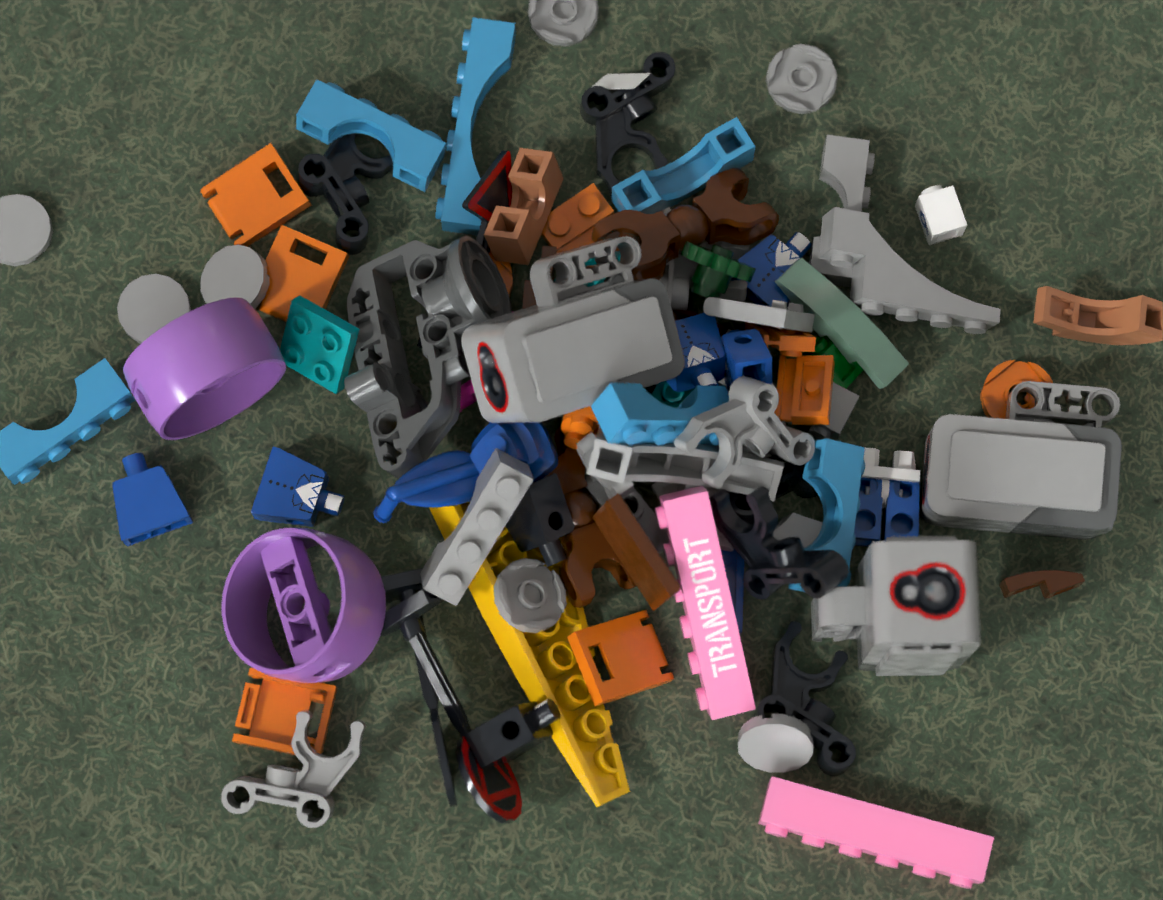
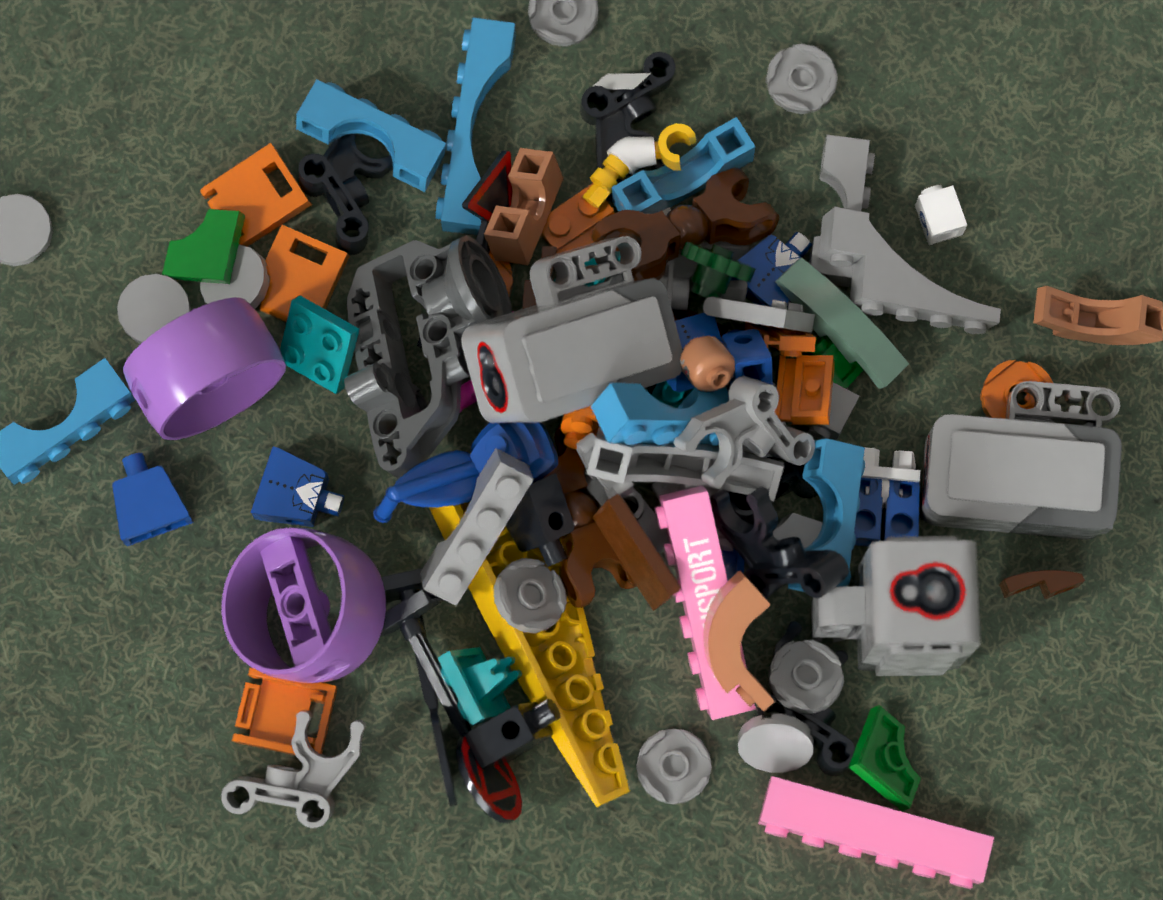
(209, 251): none -> green tile
(478, 682): none -> teal plate
(630, 655): orange container -> none
(636, 153): none -> yellow piece
(670, 777): none -> light grey tile
(707, 363): none -> nougat head
(723, 631): none -> nougat arch
(806, 676): none -> light grey tile
(883, 761): none -> green tile

